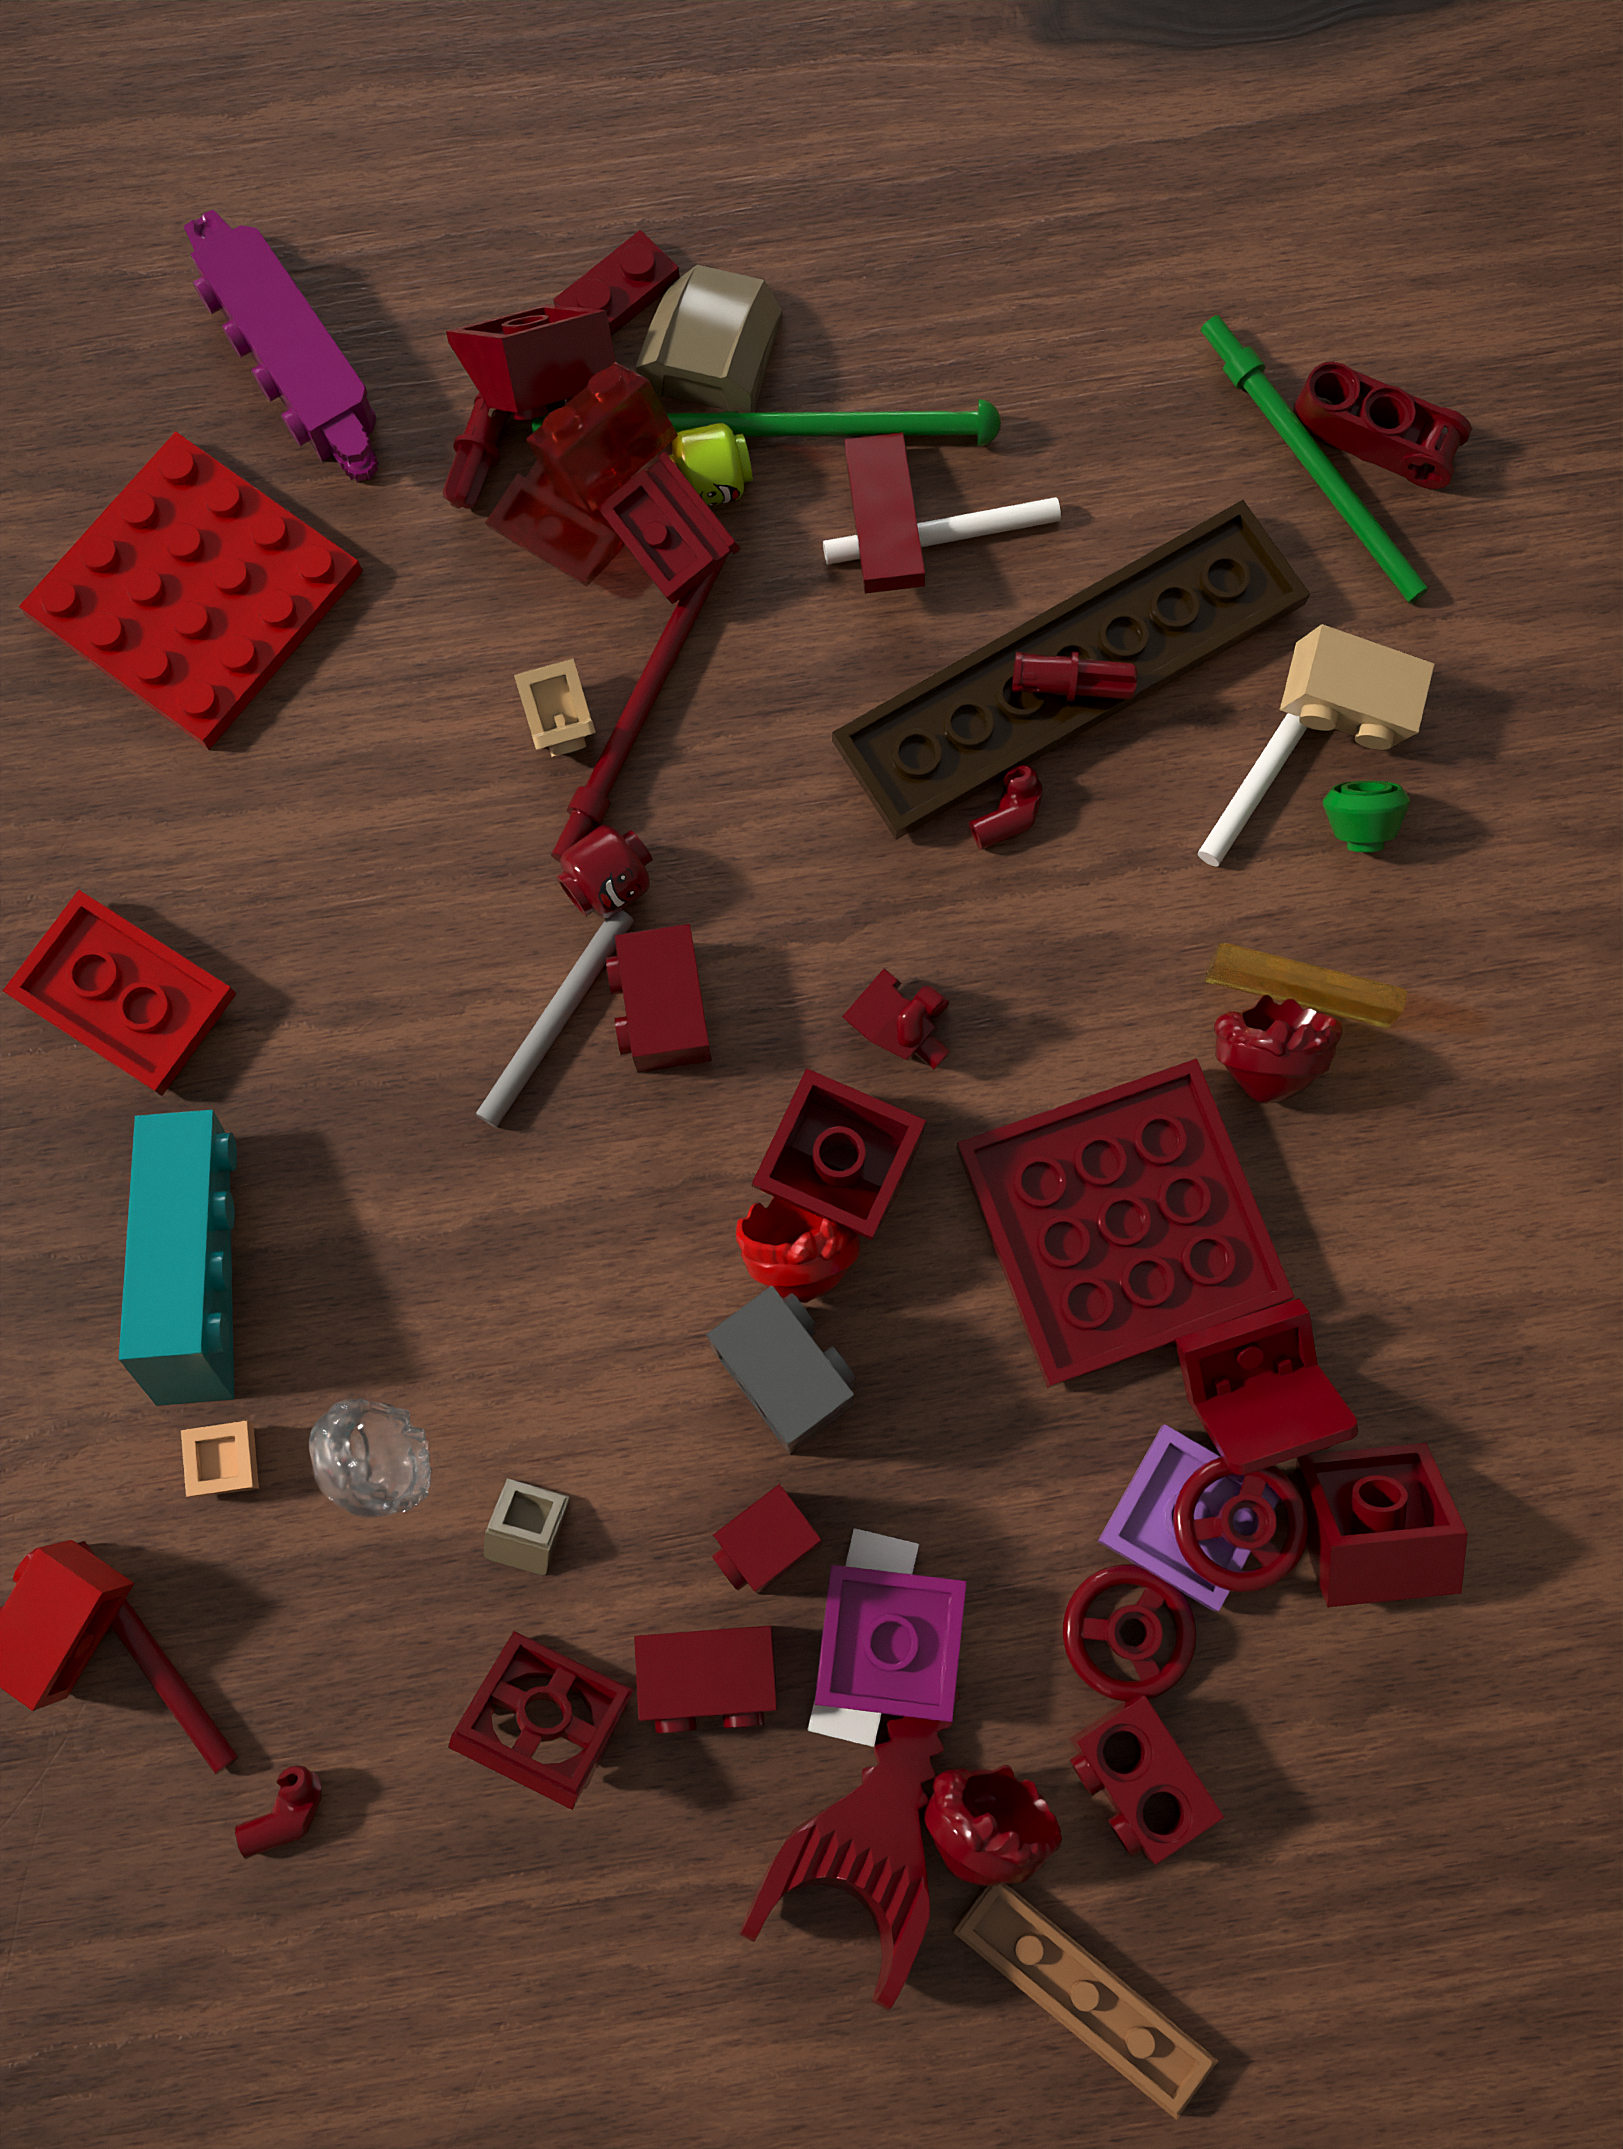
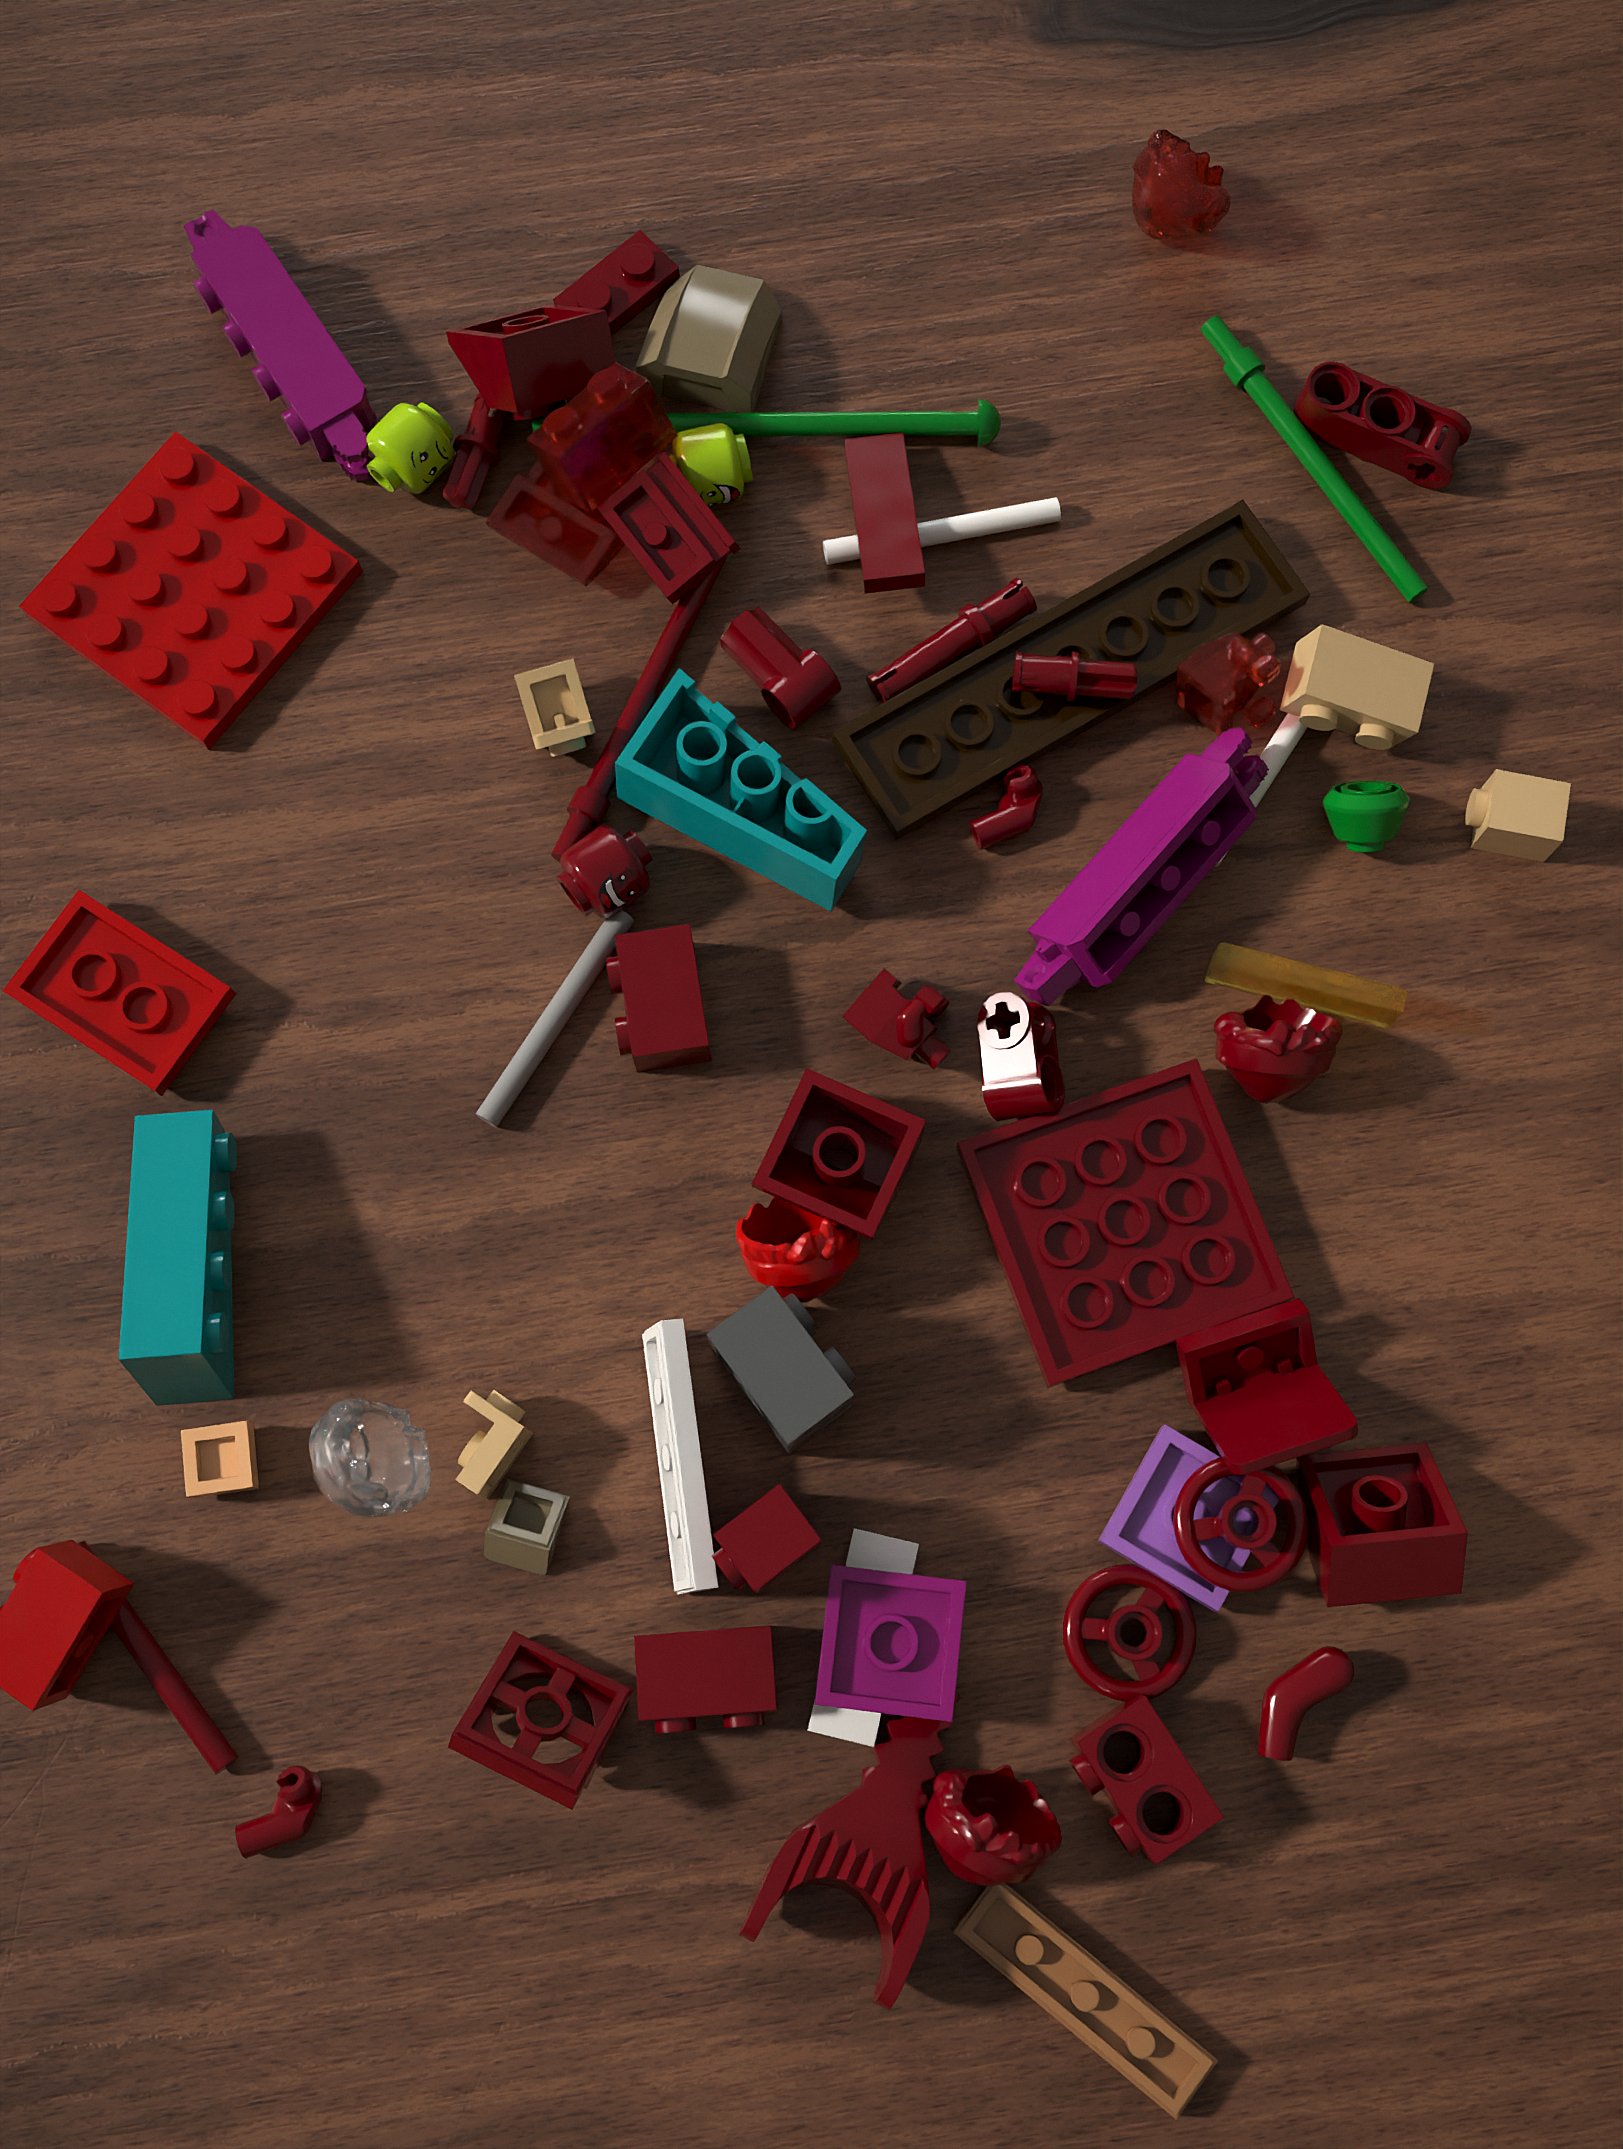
(409, 448): none -> lime head
(492, 1454): none -> tan bracket
(679, 1457): none -> white tile
(736, 796): none -> teal wedge
(789, 679): none -> dark red piece
(970, 631): none -> dark red pin
(1020, 1060): none -> dark red piece
(1145, 870): none -> magenta hinge
(1176, 189): none -> clear red hair
(1224, 679): none -> clear red piece
(1297, 1691): none -> dark red arm
(1518, 815): none -> tan brick

